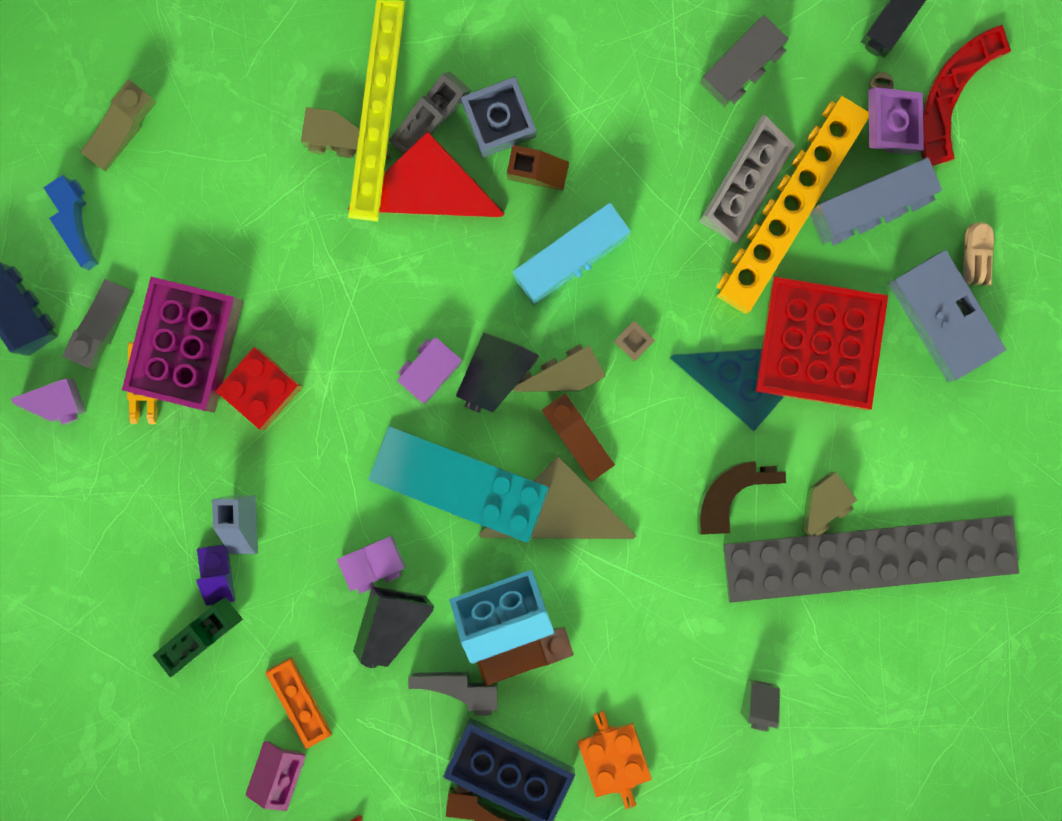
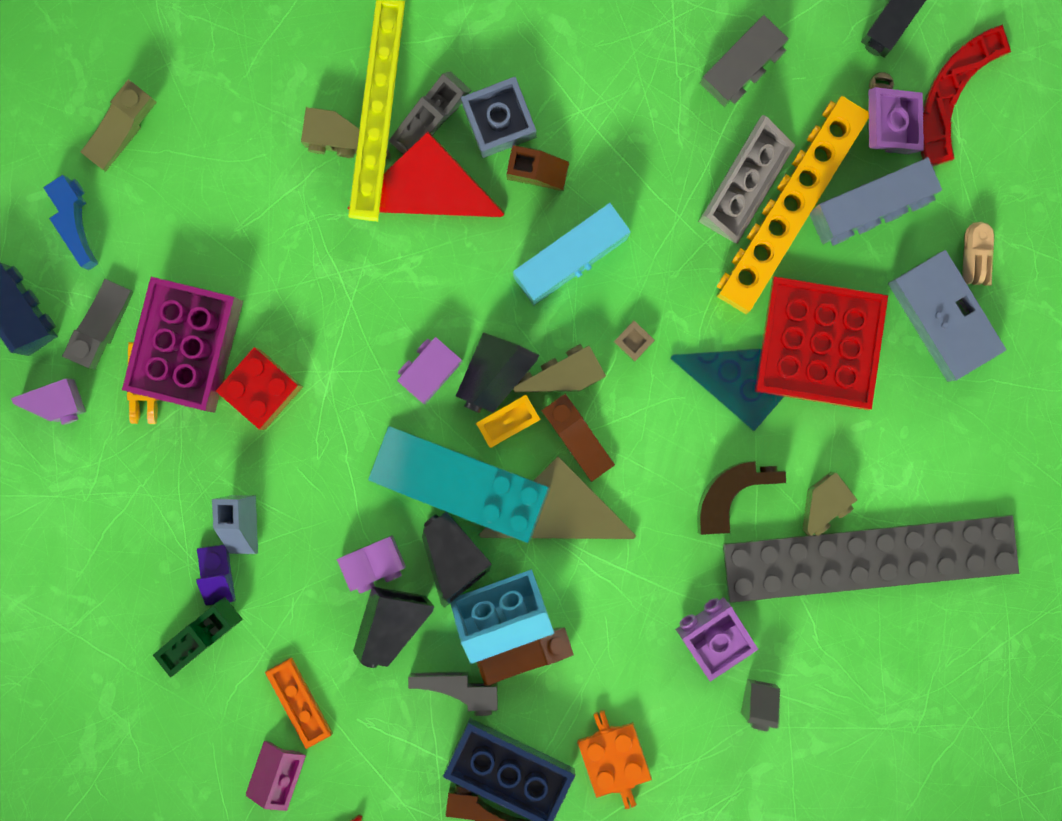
(452, 557): none -> black slope
(508, 421): none -> yellow plate
(716, 638): none -> medium lavender plate

